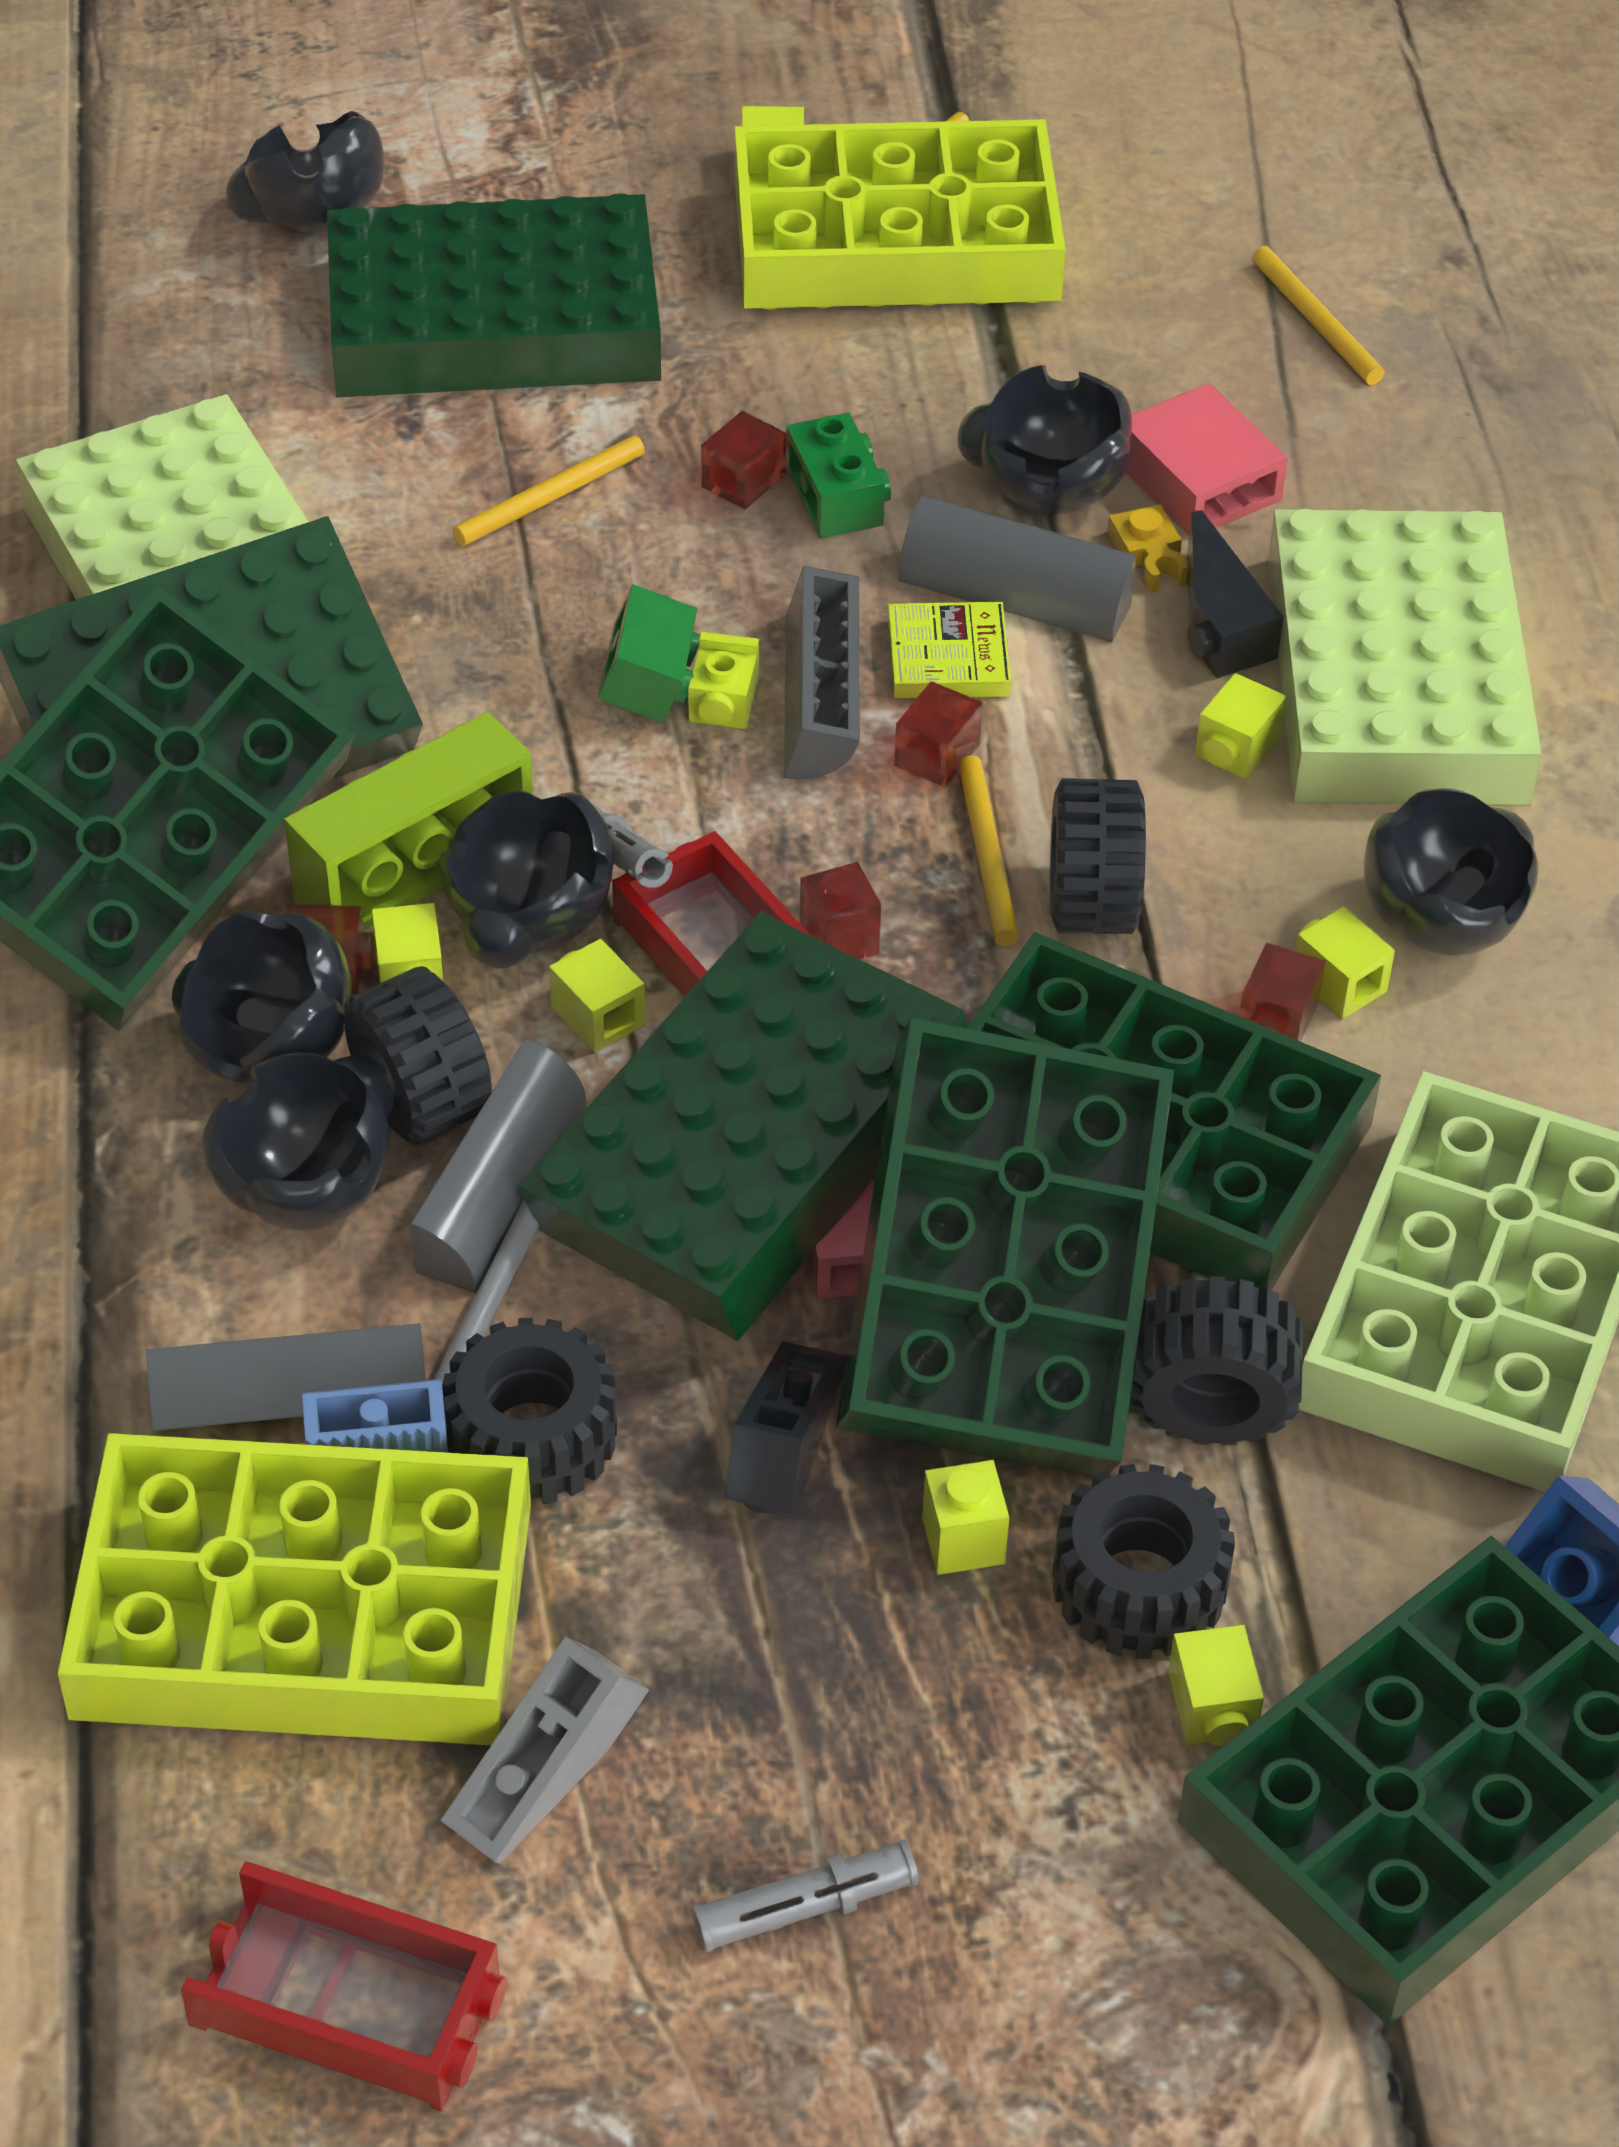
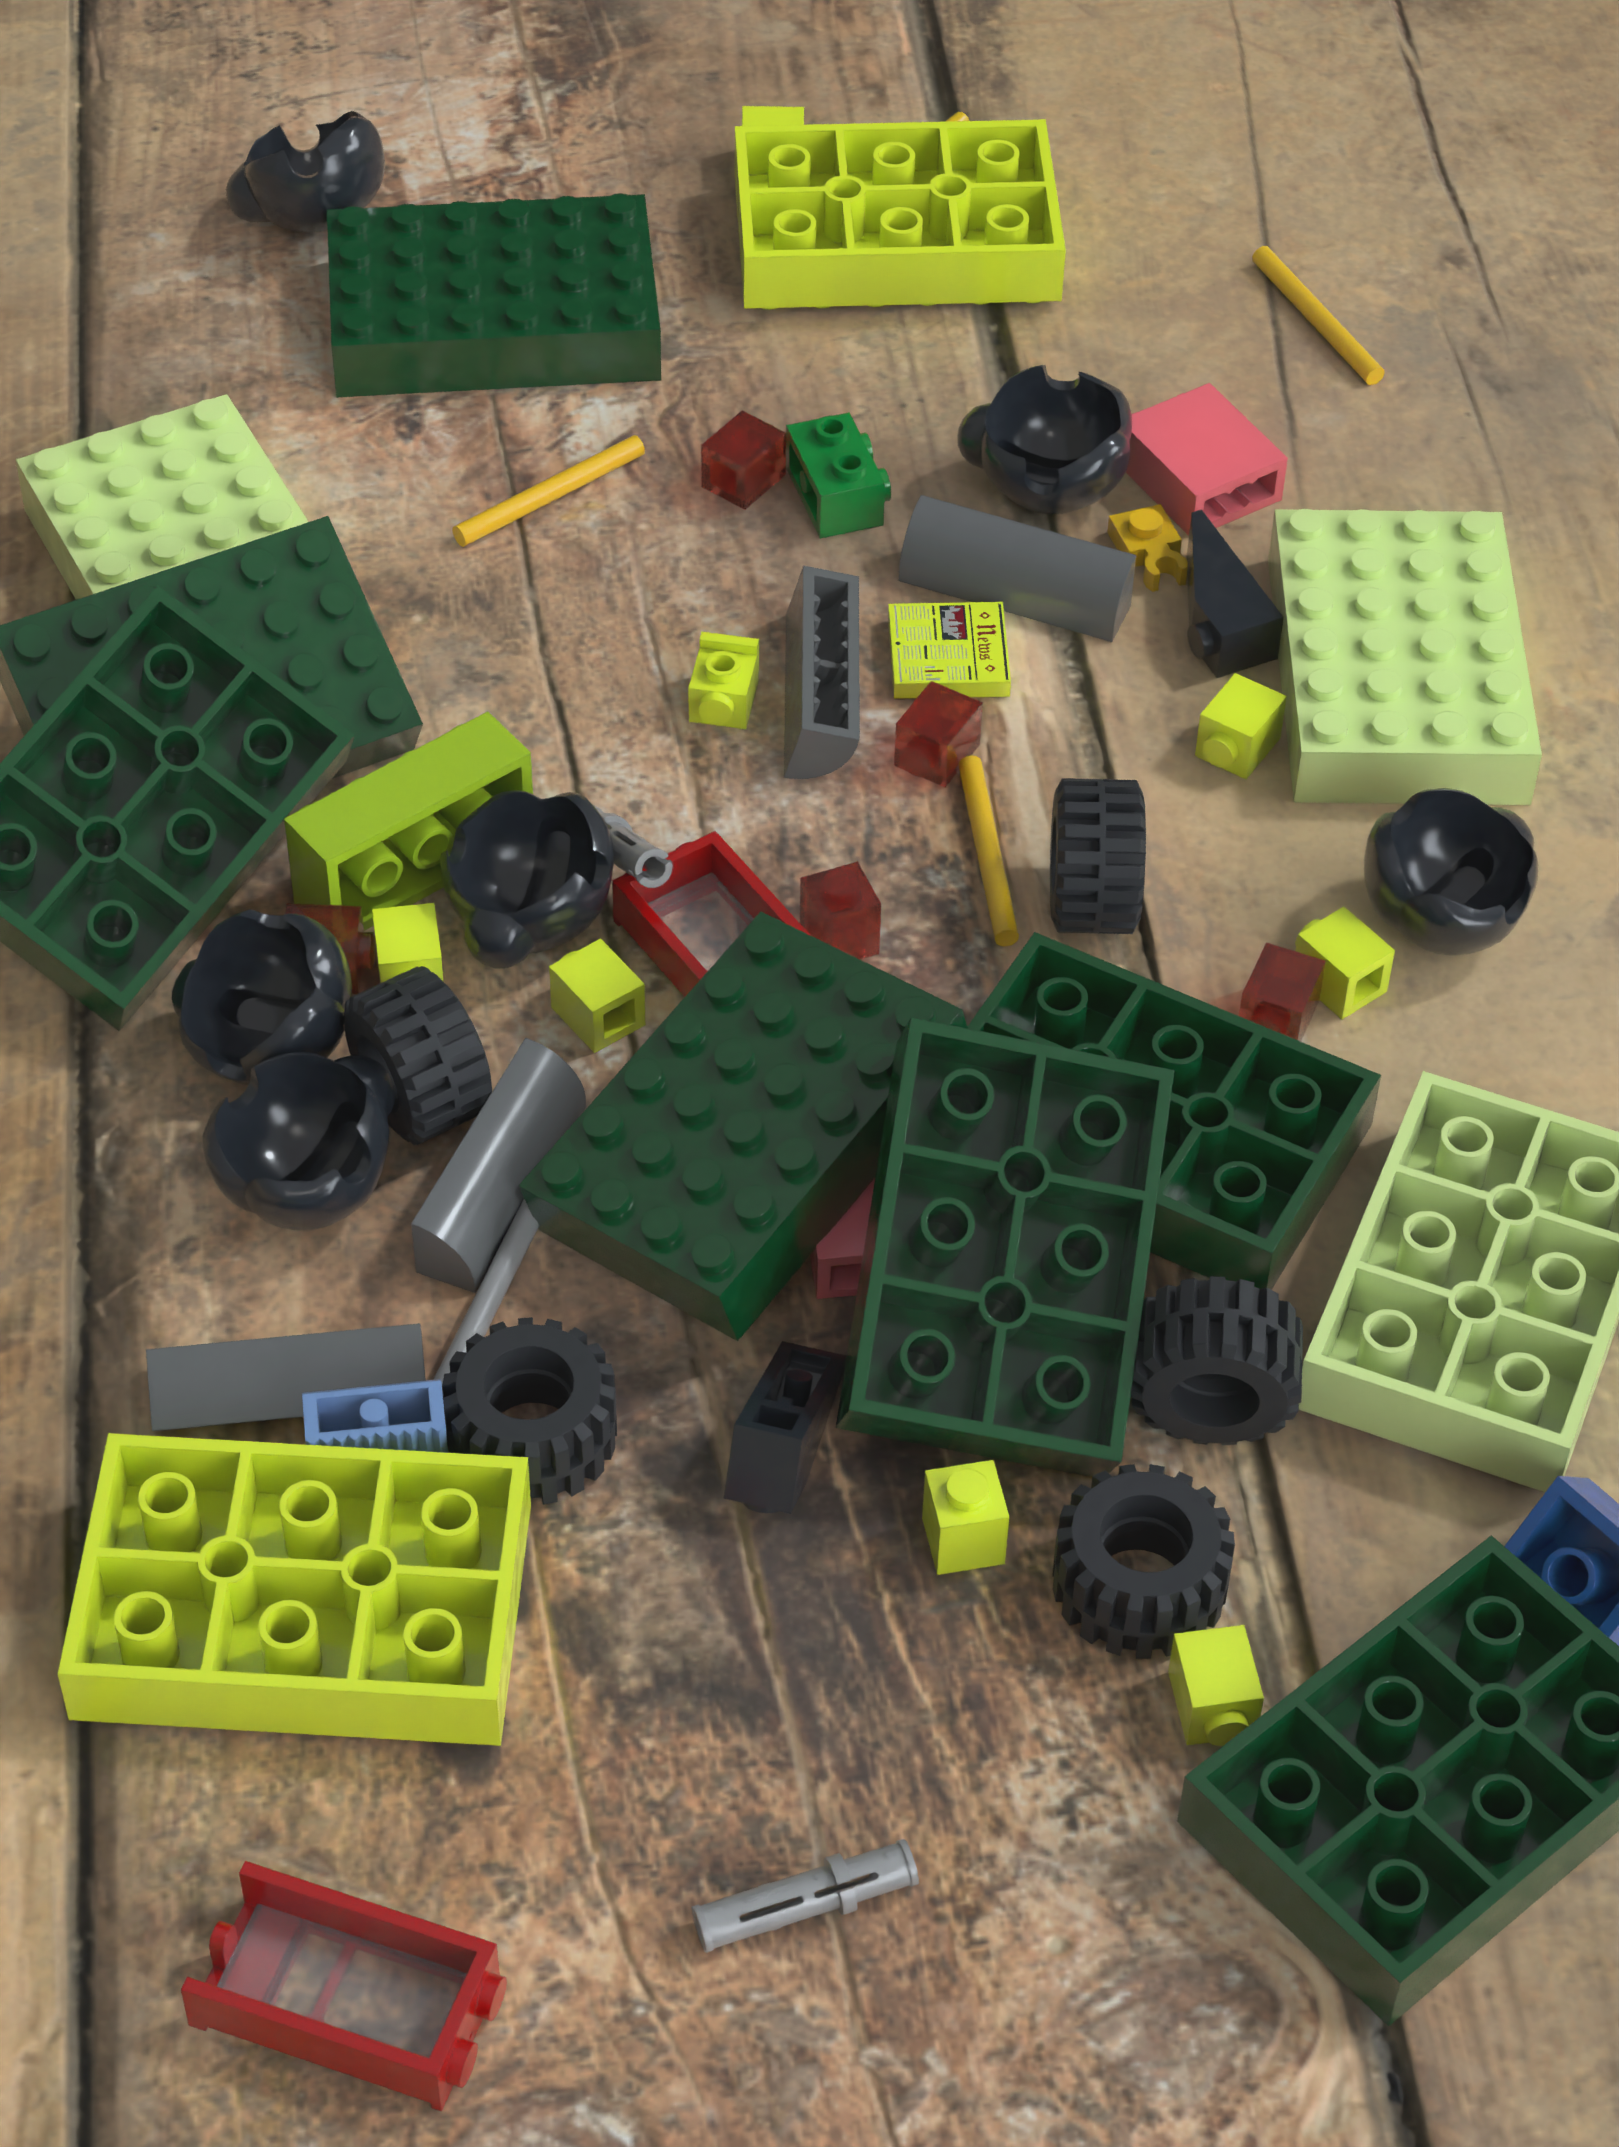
(544, 1748): light grey slope -> none
(650, 654): green brick -> none

